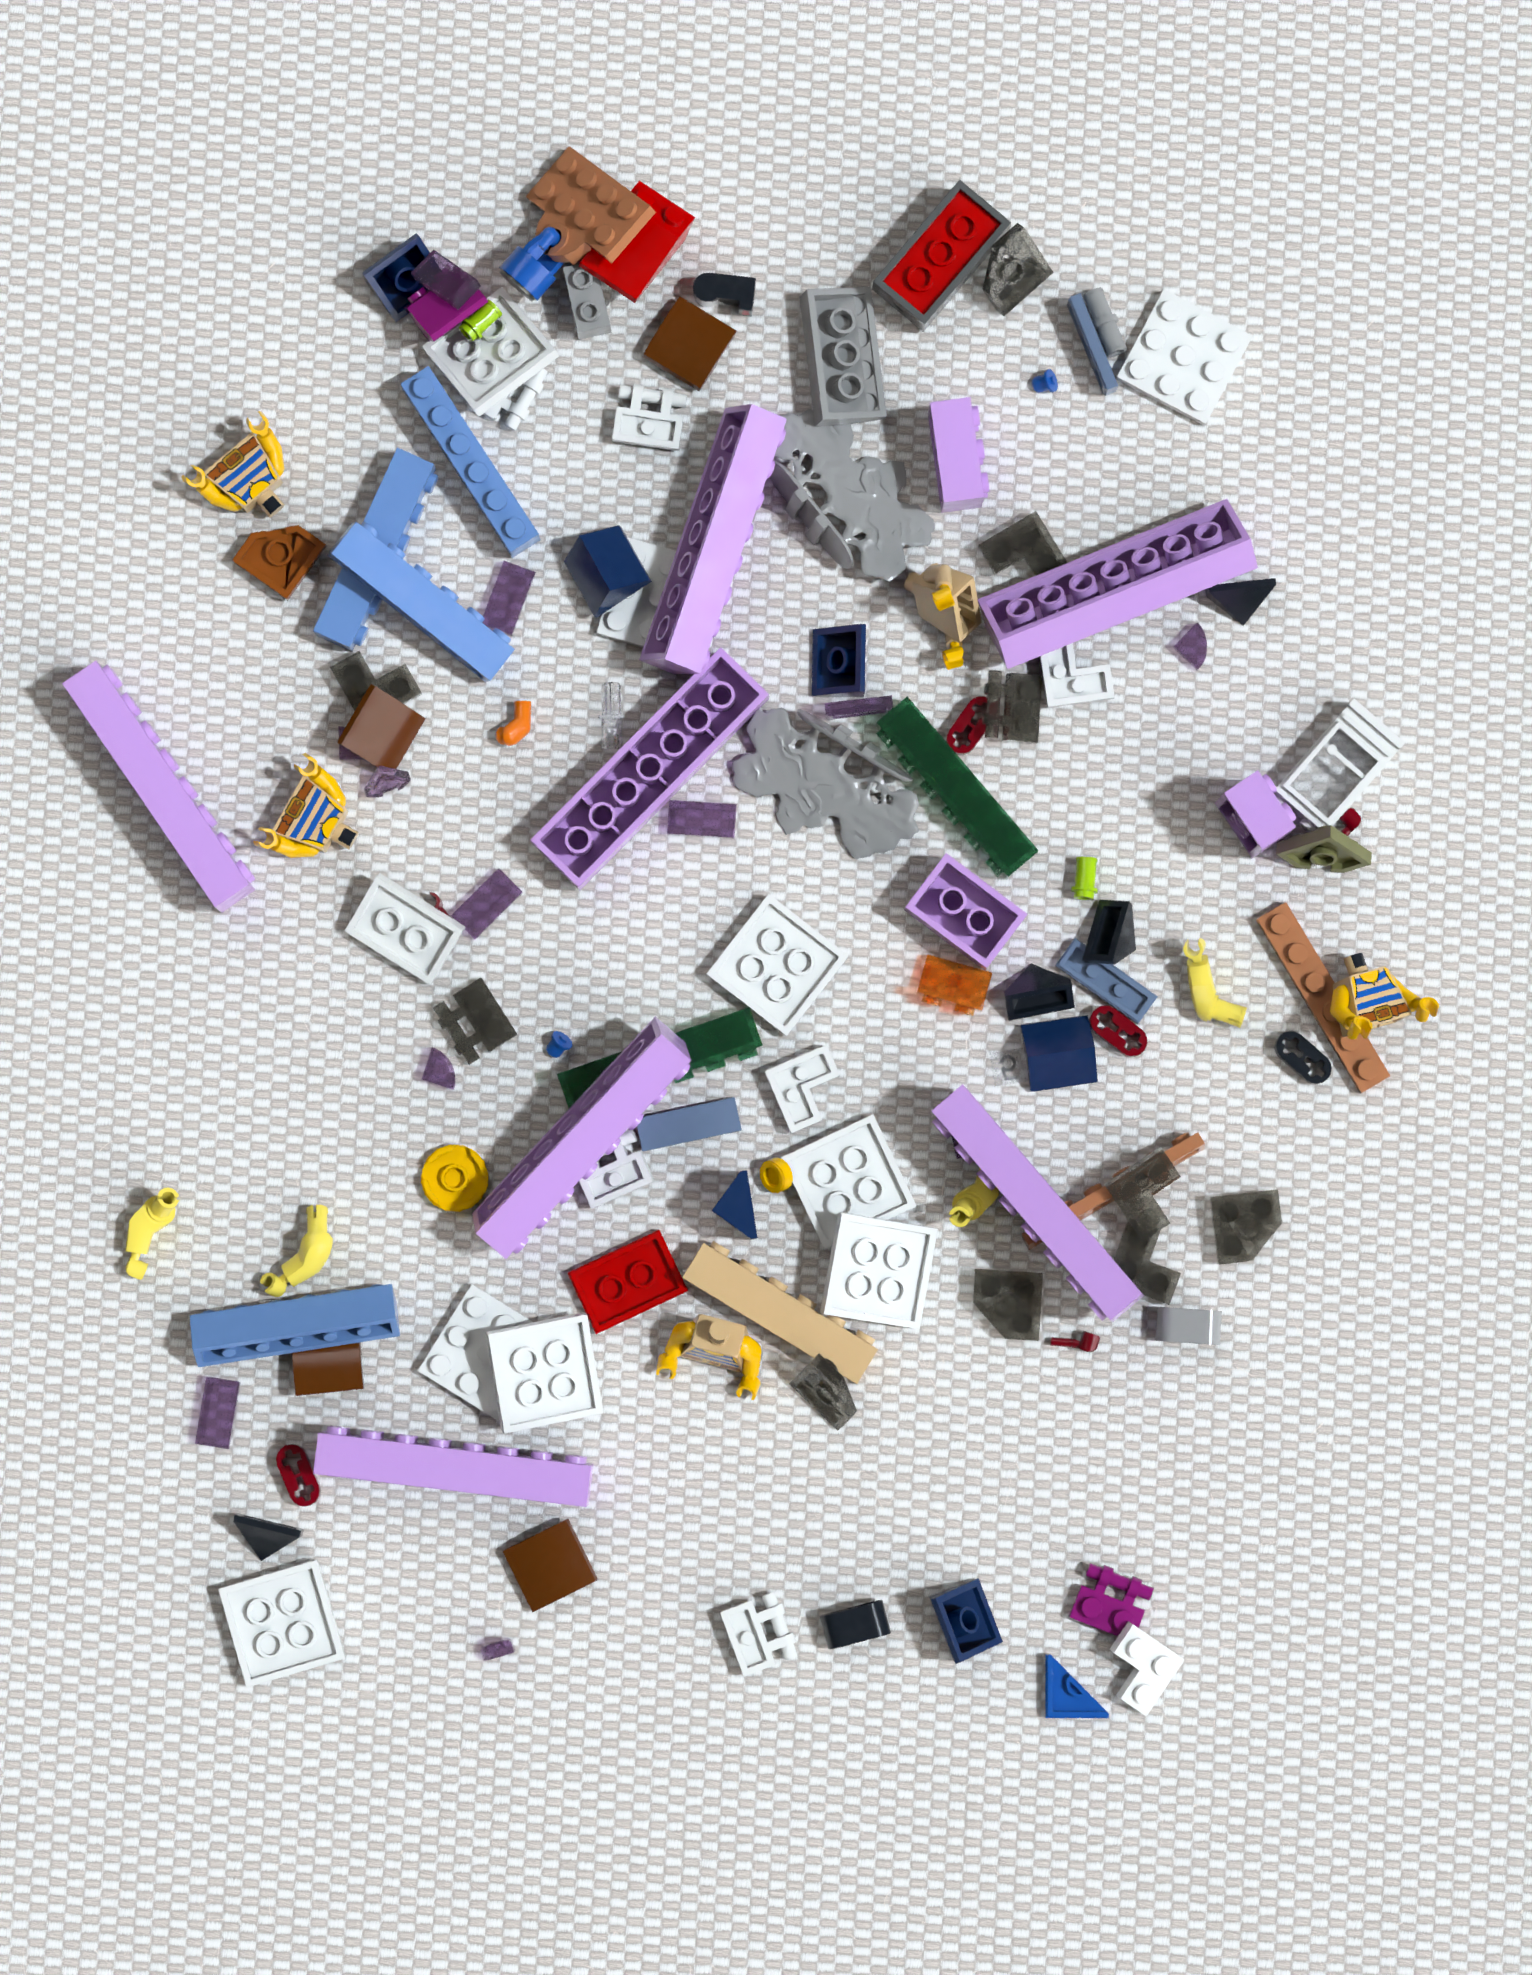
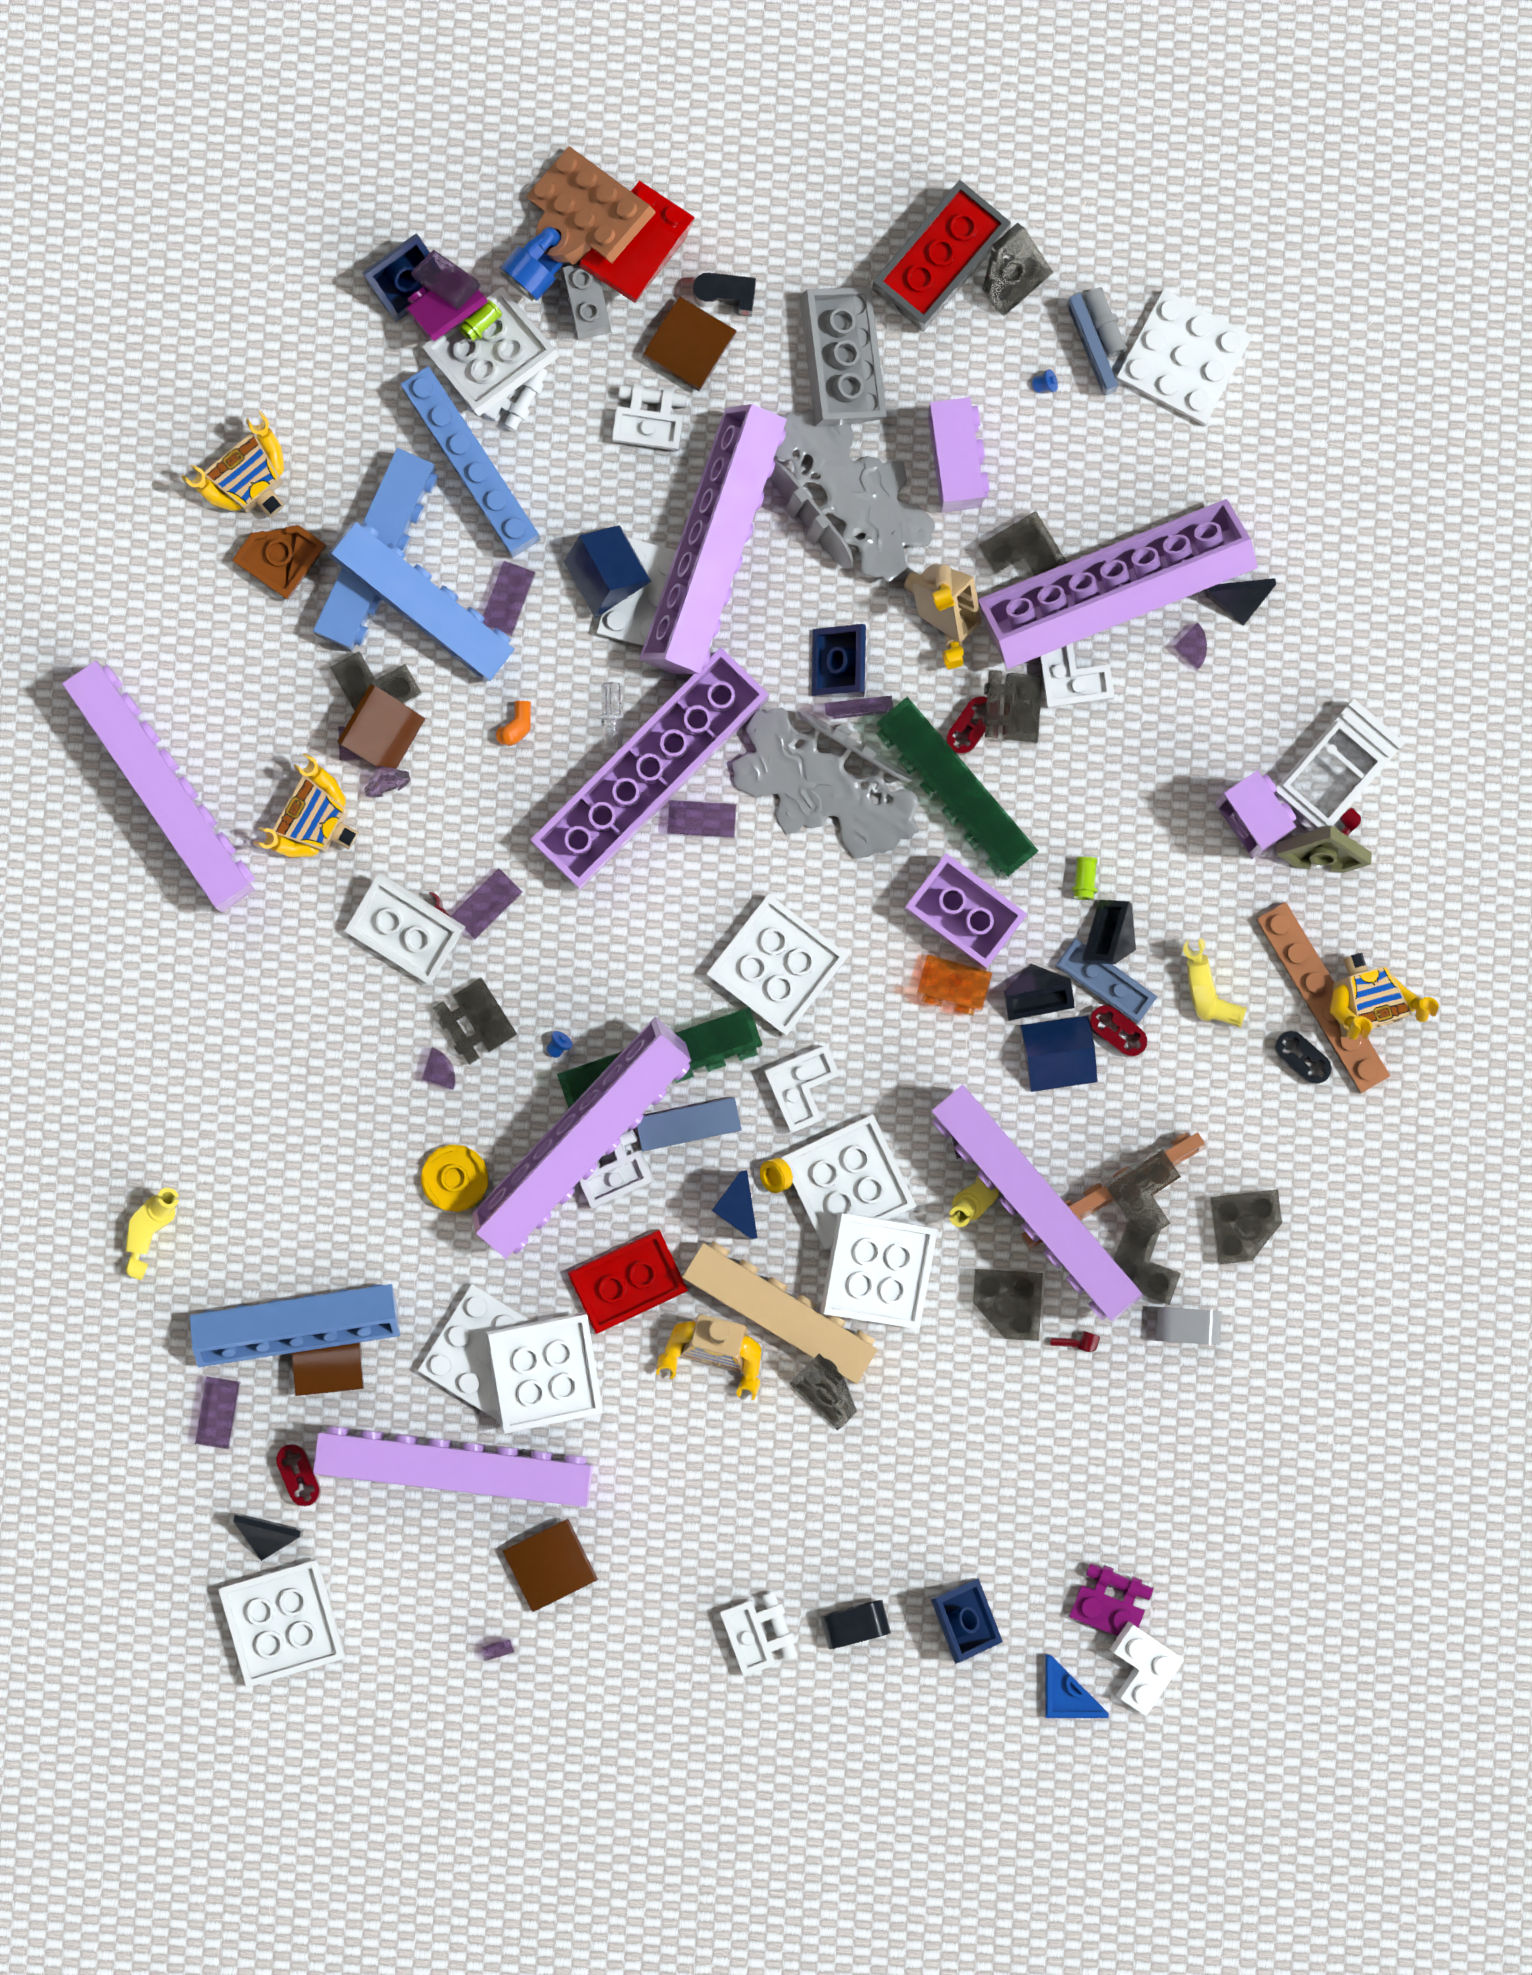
(310, 1259): light yellow arm -> none
(1008, 1067): clear tile -> none

